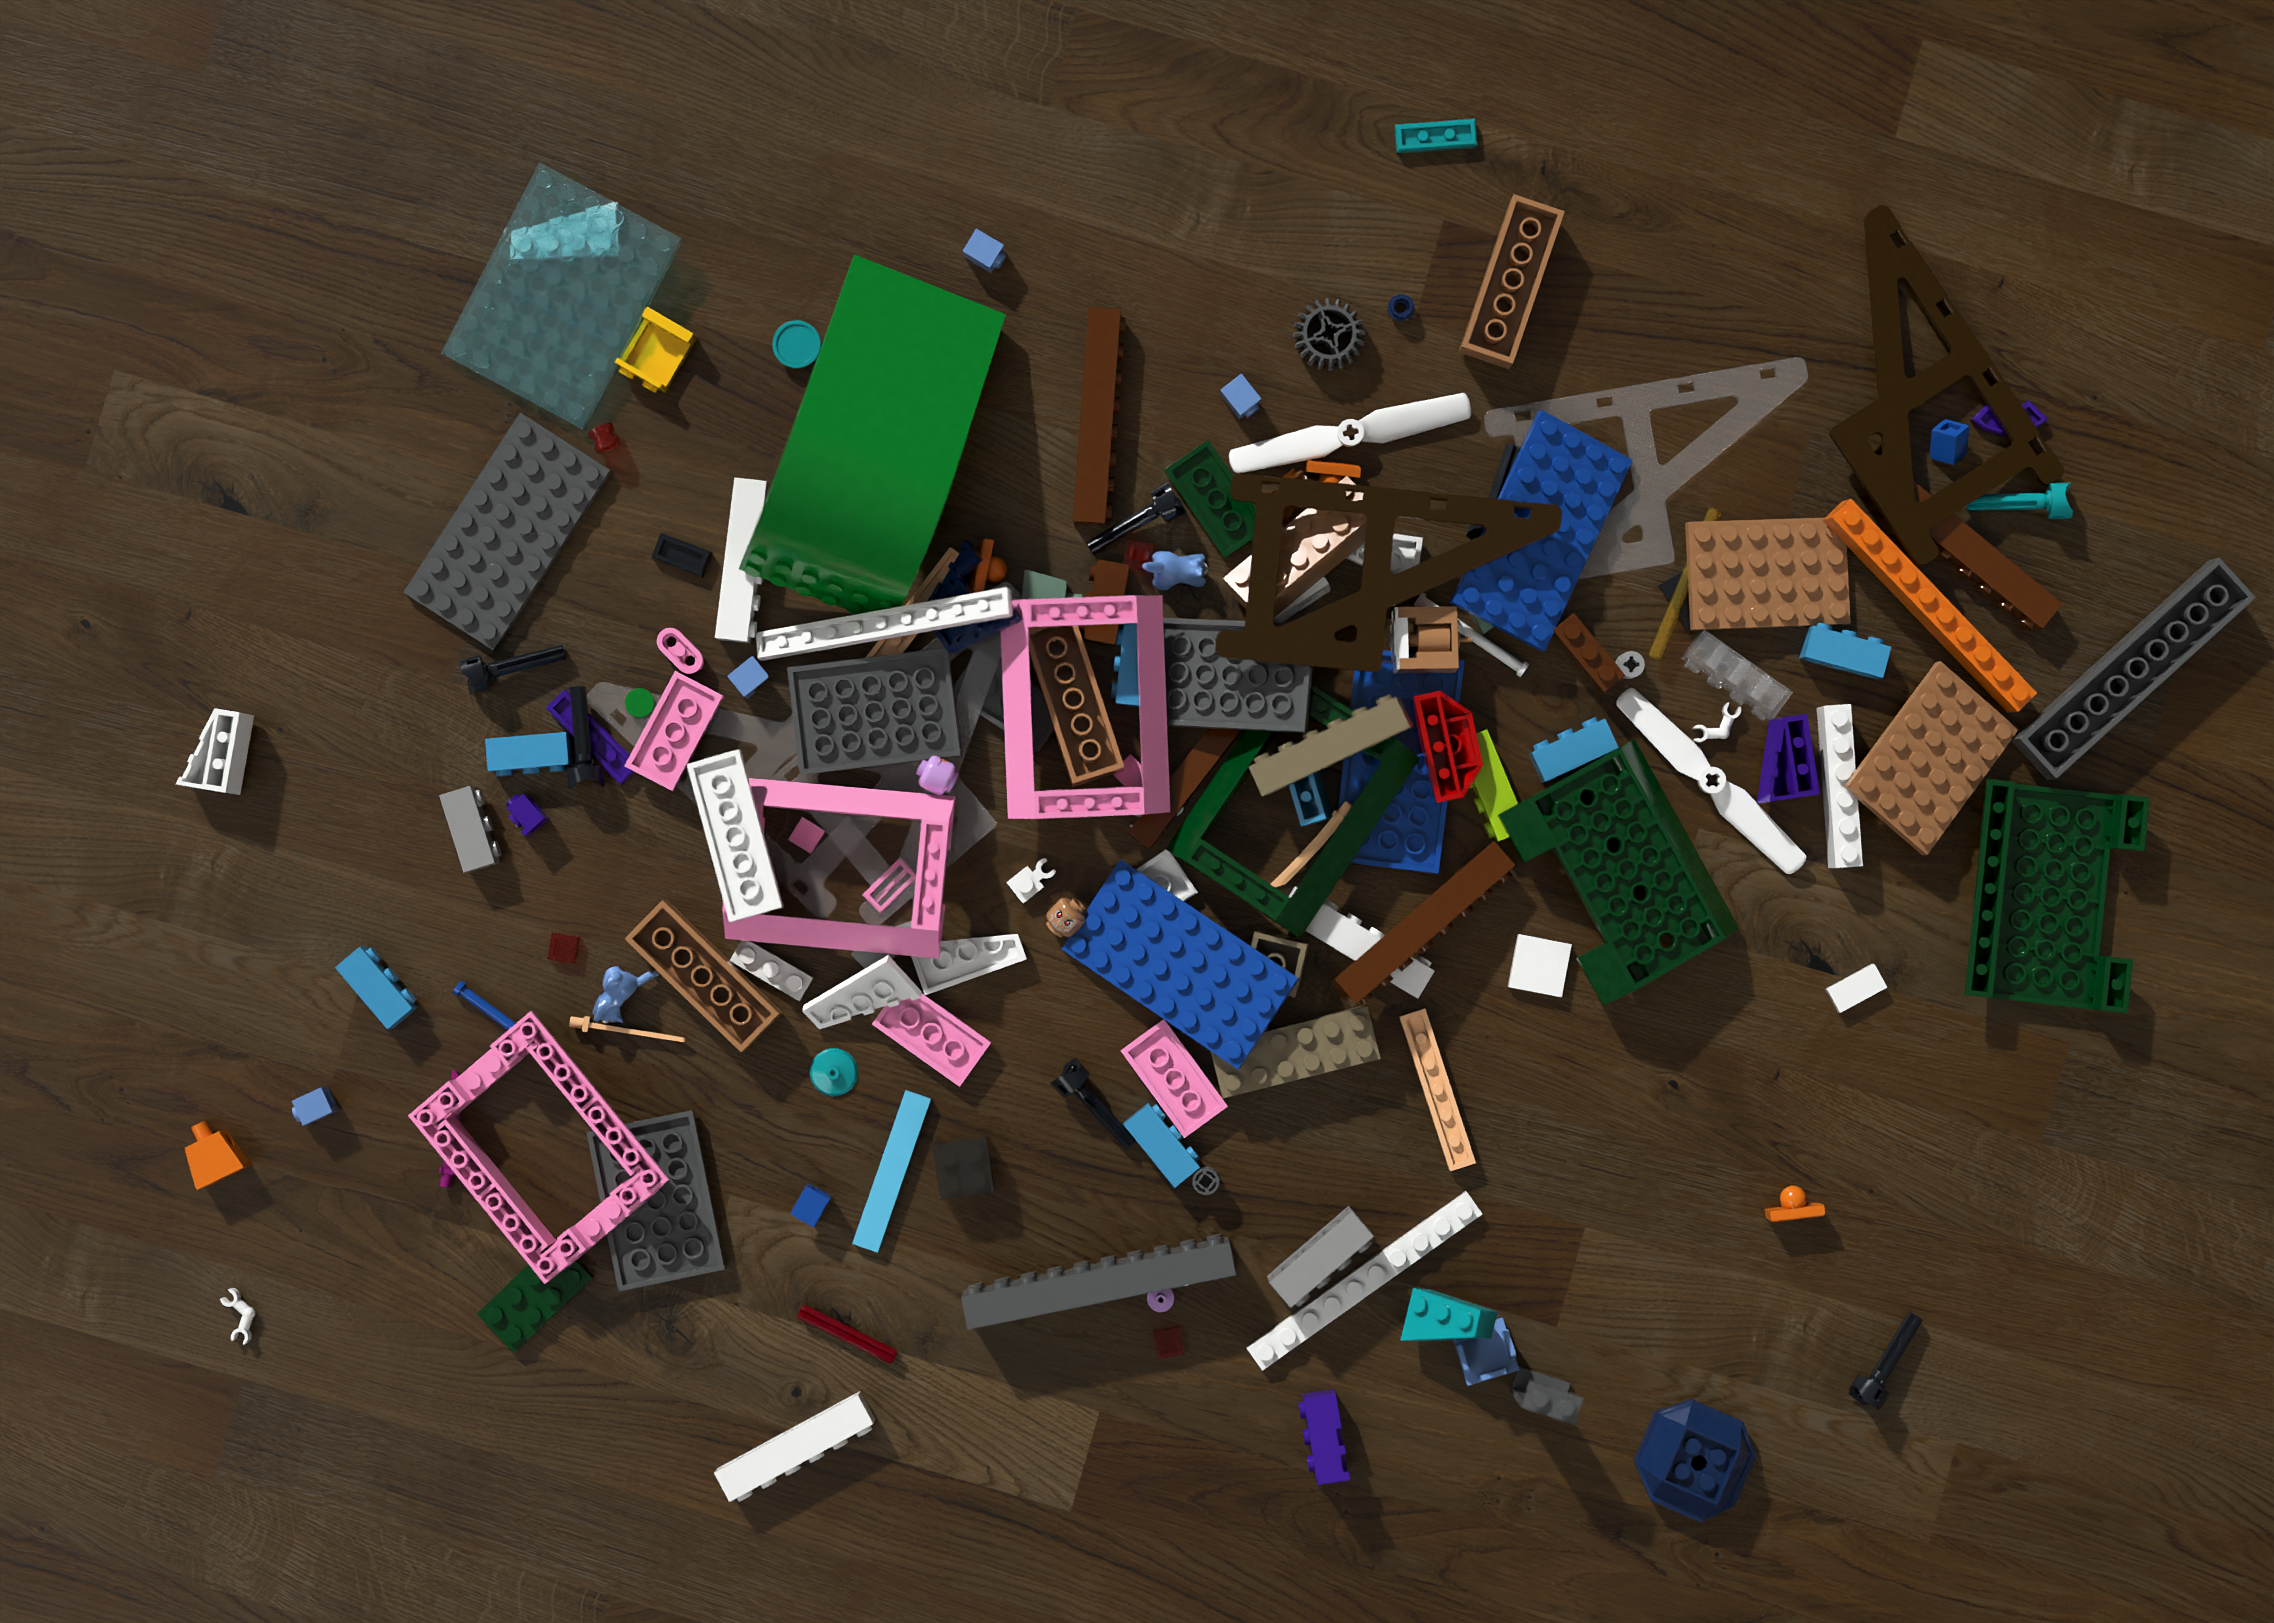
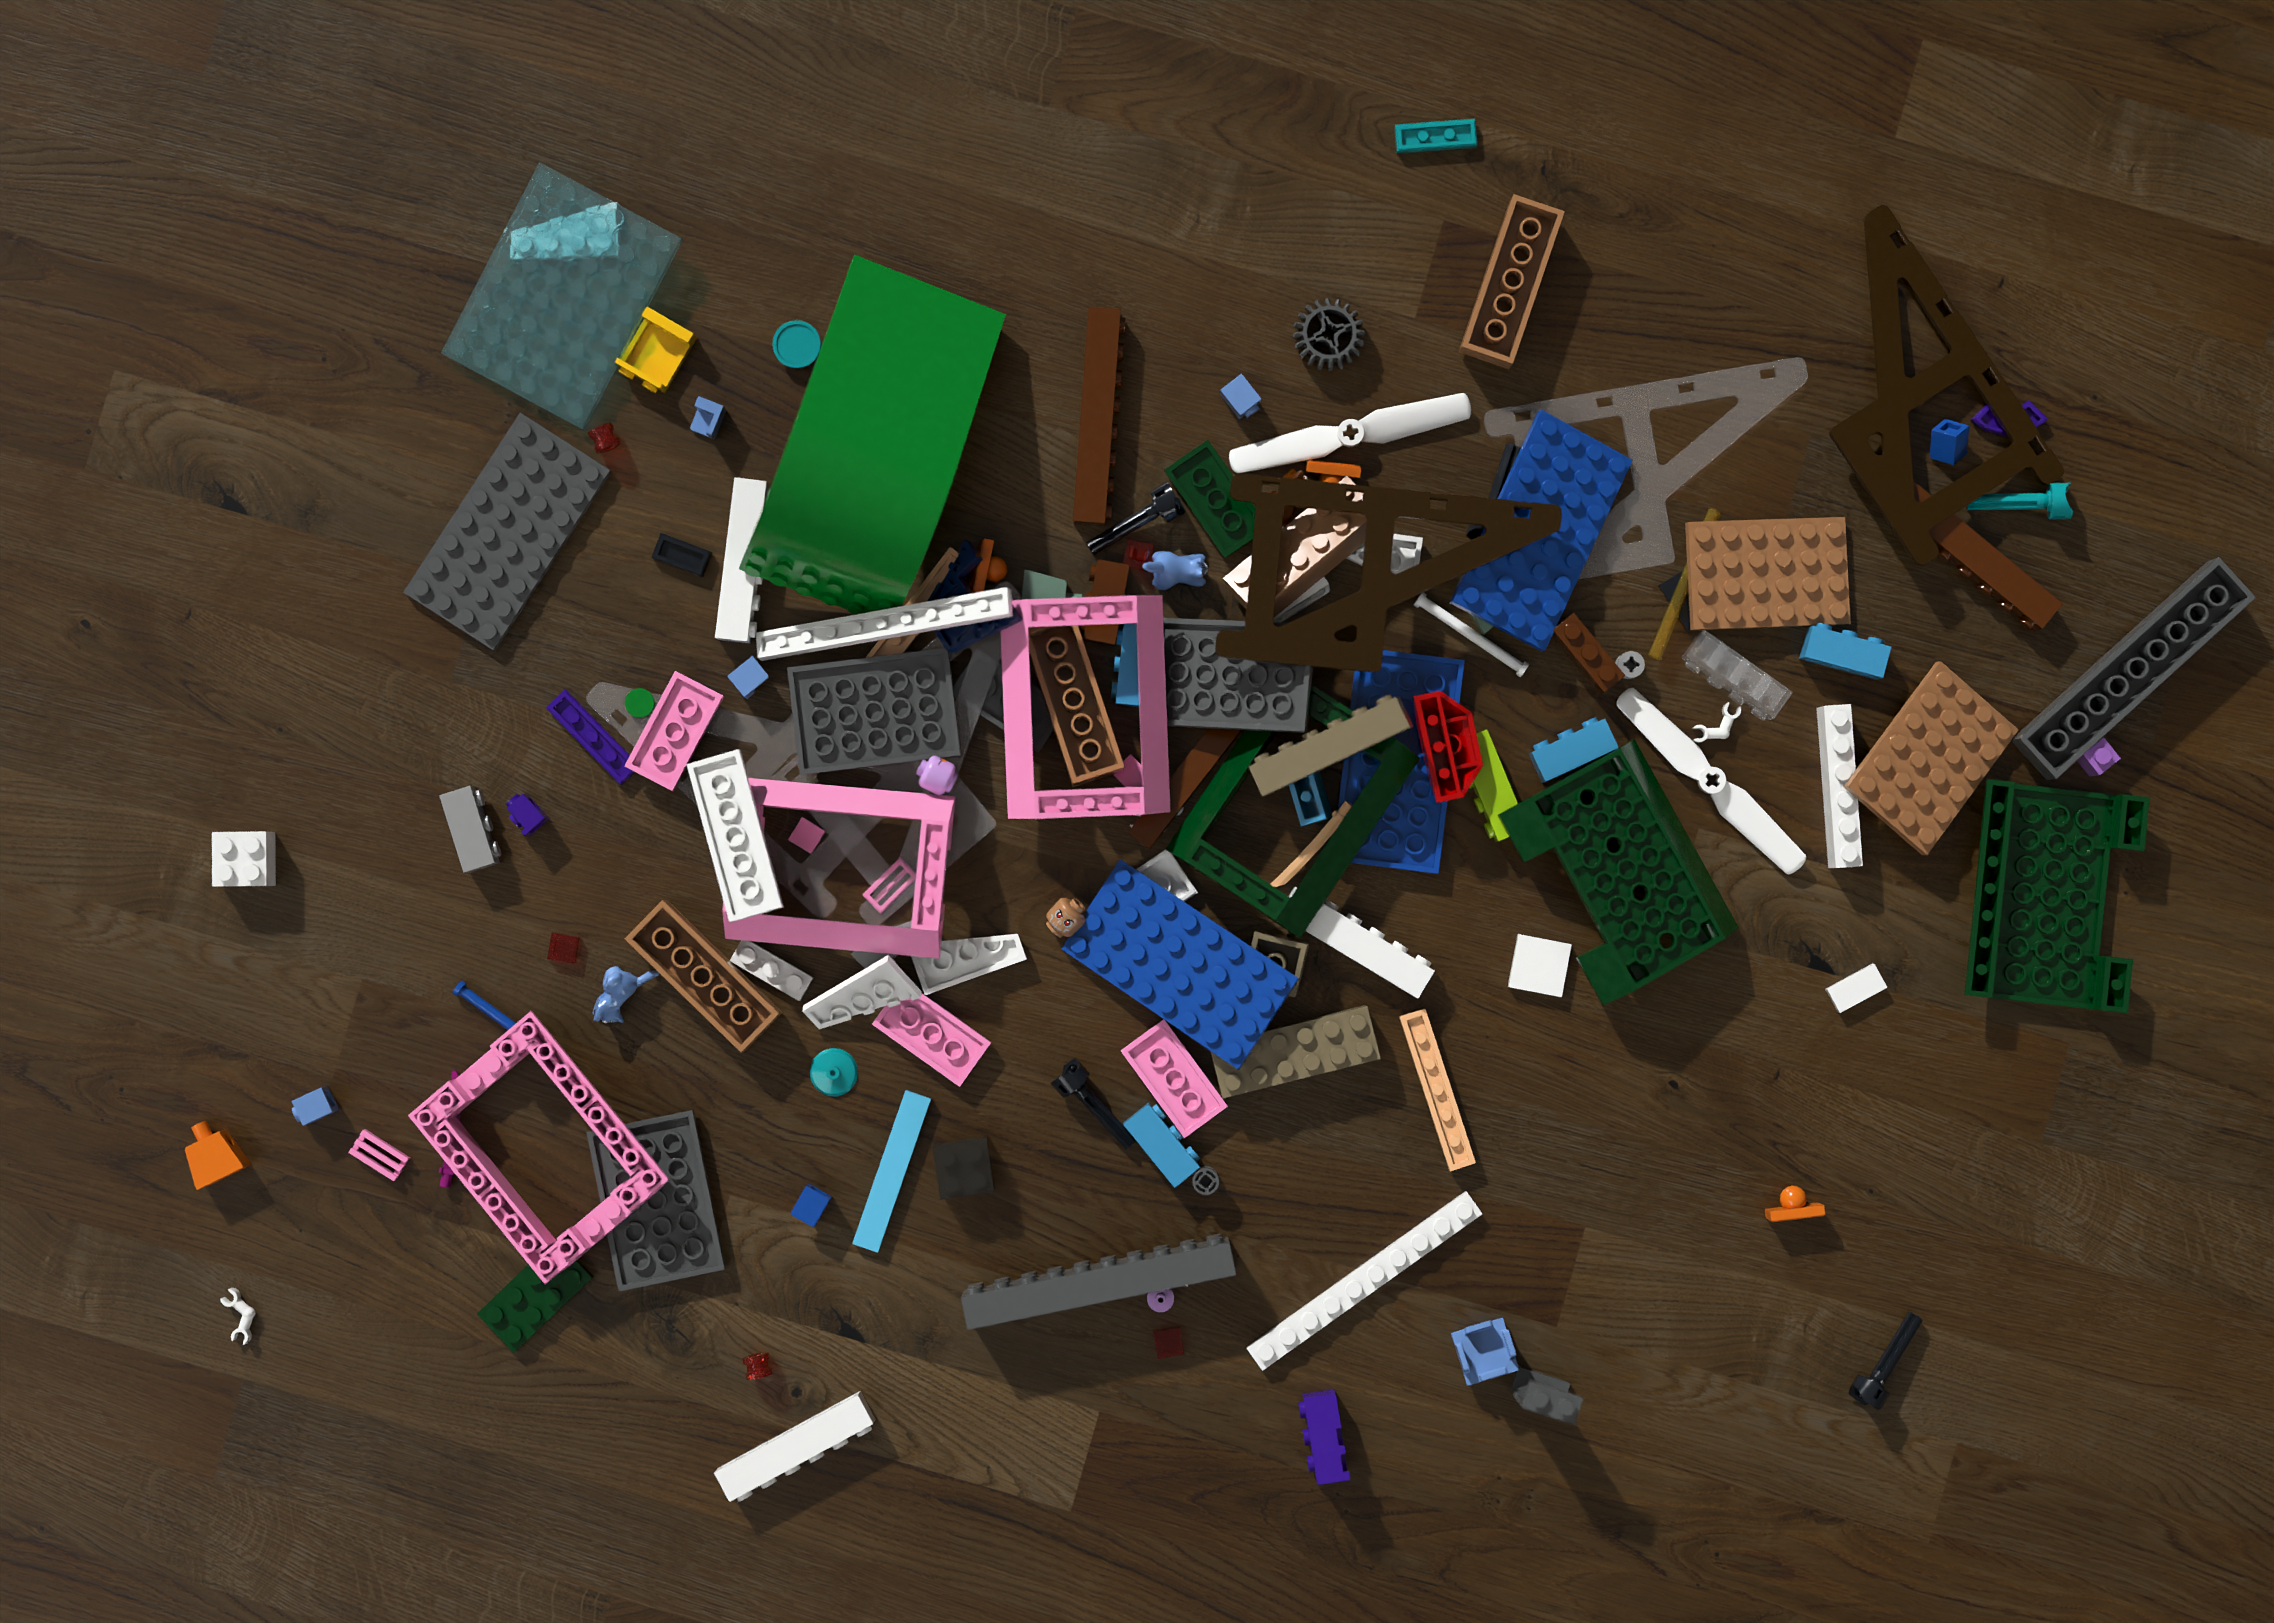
(220, 754): white wedge -> none
(243, 859): none -> white brick
(374, 1164): none -> bright pink tile
(377, 986): dark azure brick -> none
(480, 673): black piece -> none
(529, 753): dark azure brick -> none
(584, 769): black piece -> none
(585, 1024): light nougat sword -> none
(681, 651): bright pink plate -> none
(708, 417): none -> medium blue panel
(757, 1366): none -> clear red wheel
(847, 1334): dark red axle -> none
(984, 251): medium blue brick -> none
(1028, 883): white plate -> none
(1319, 1257): light grey brick -> none
(1404, 300): dark blue plate -> none
(1422, 924): reddish brown brick -> none
(1434, 640): medium nougat piece -> none
(1444, 1318): teal wedge -> none
(1672, 1442): dark blue piece -> none
(1788, 761): dark purple wedge -> none
(1929, 606): orange brick -> none
(2098, 758): none -> medium lavender brick

